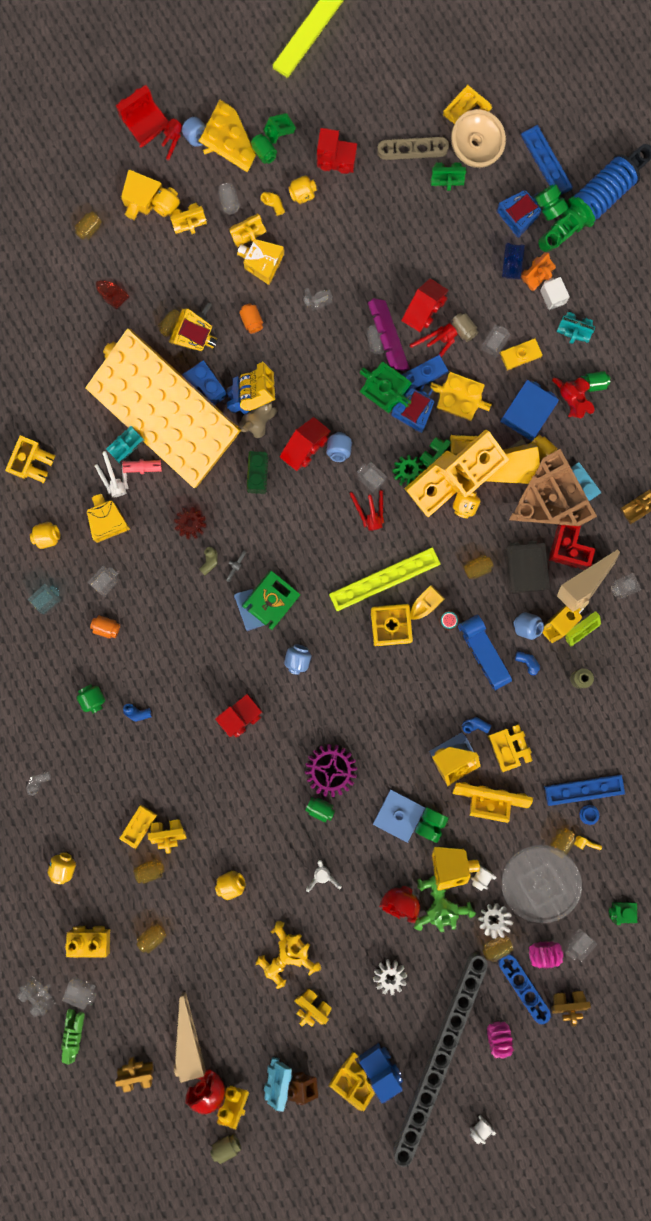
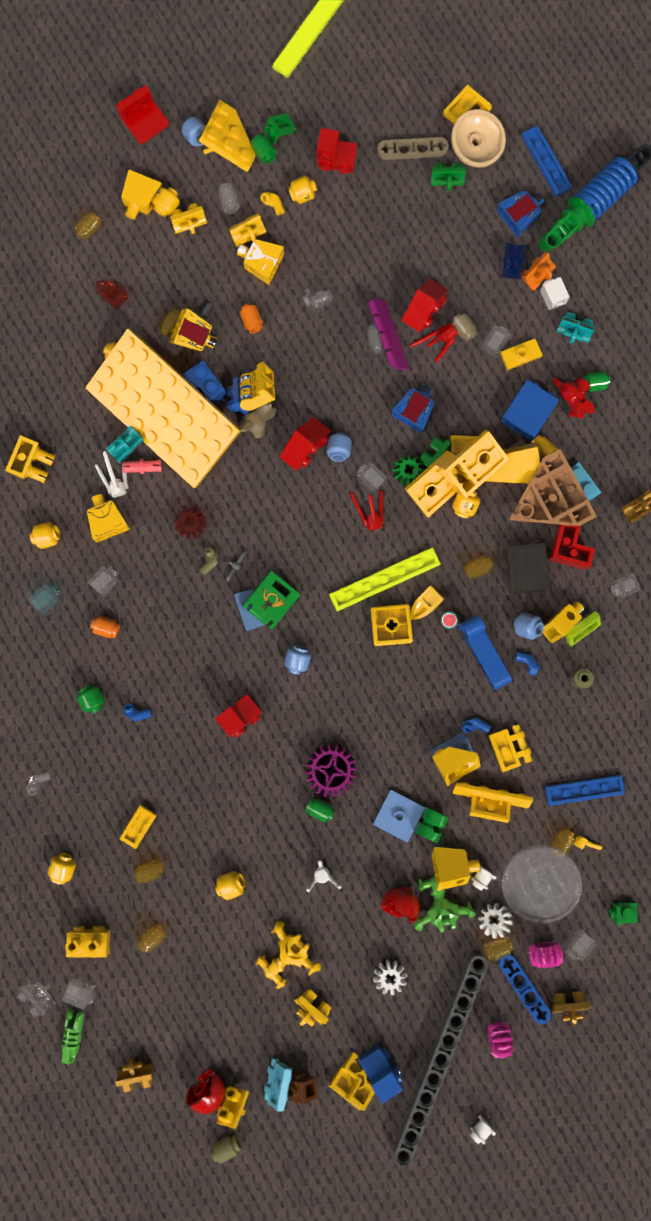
(168, 837): yellow hips -> none
(171, 130): red plant -> none
(188, 1053): tan slope -> none
(257, 472): dark green brick -> none
(385, 387): green plate -> none
(426, 373): blue plate -> none
(460, 396): yellow plate -> none
(551, 202): green wheel -> none
(580, 588): tan slope -> none
(589, 814): blue plate -> none

